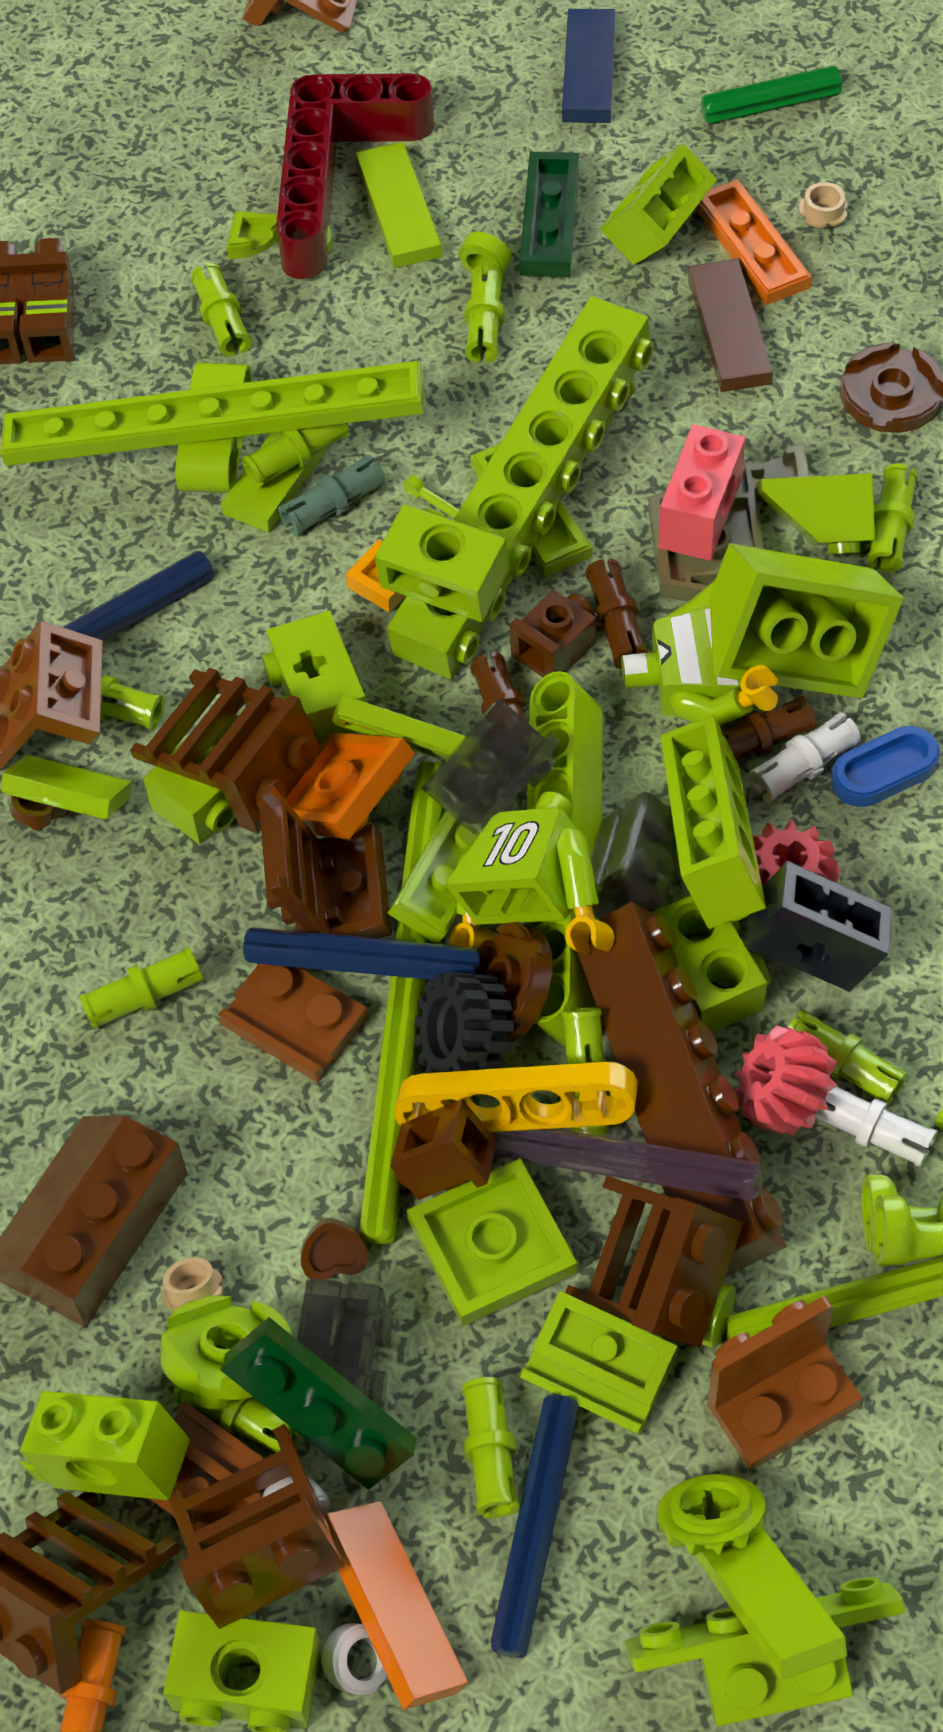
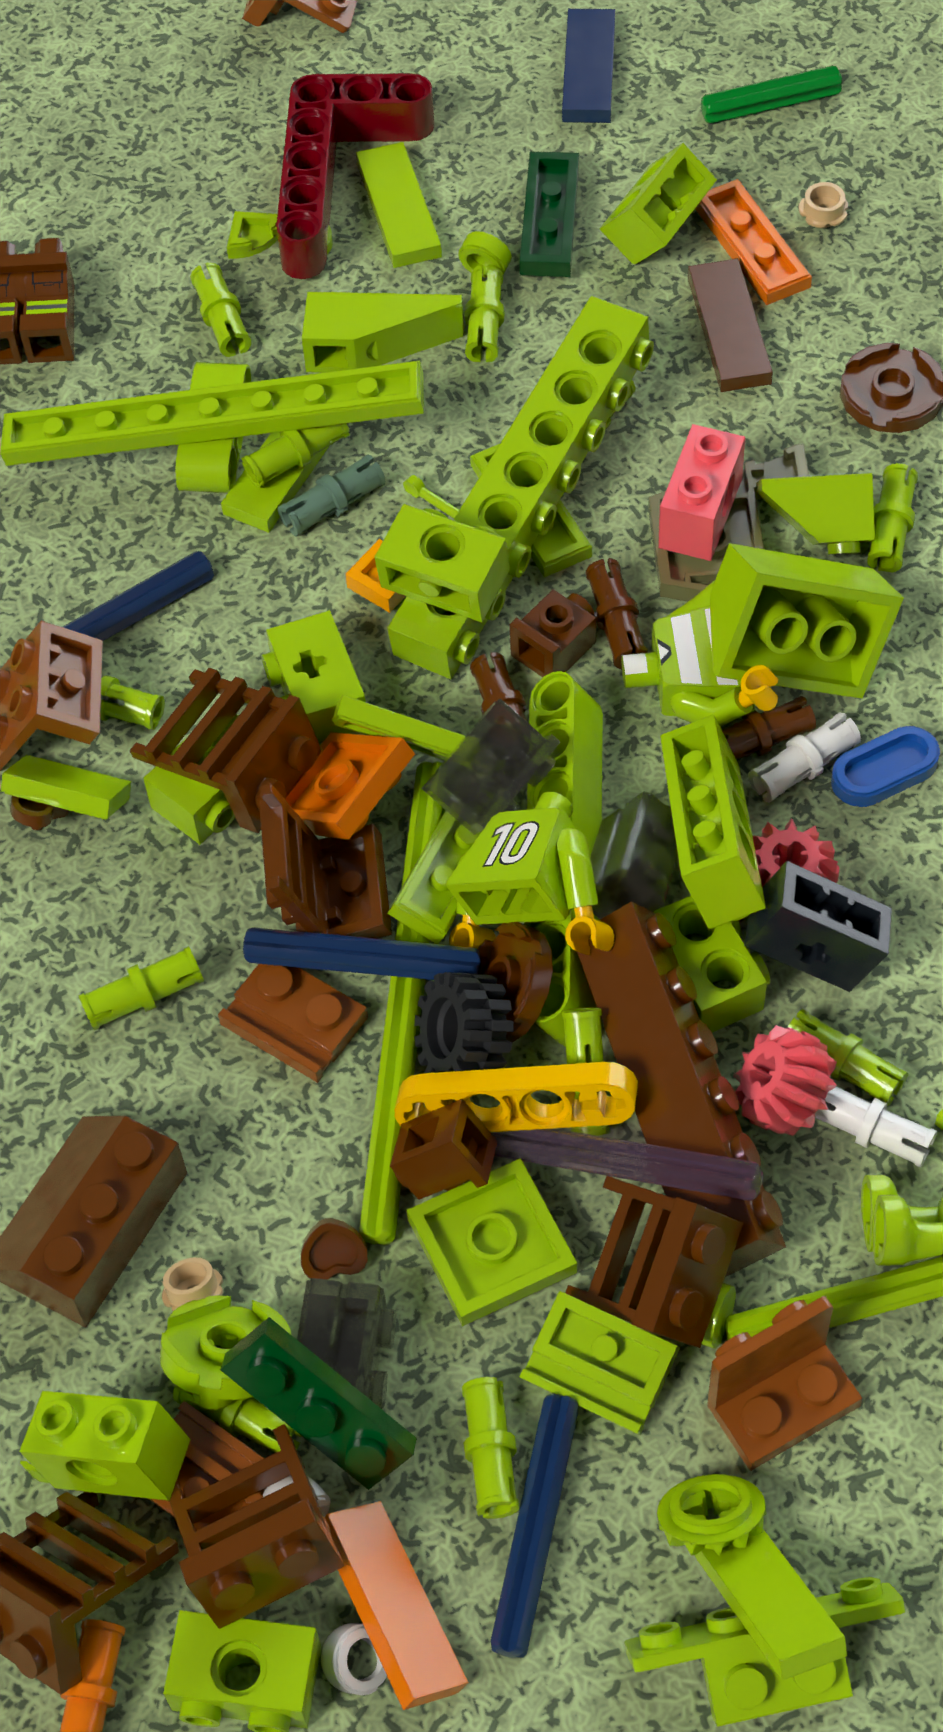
(375, 328): none -> lime slope

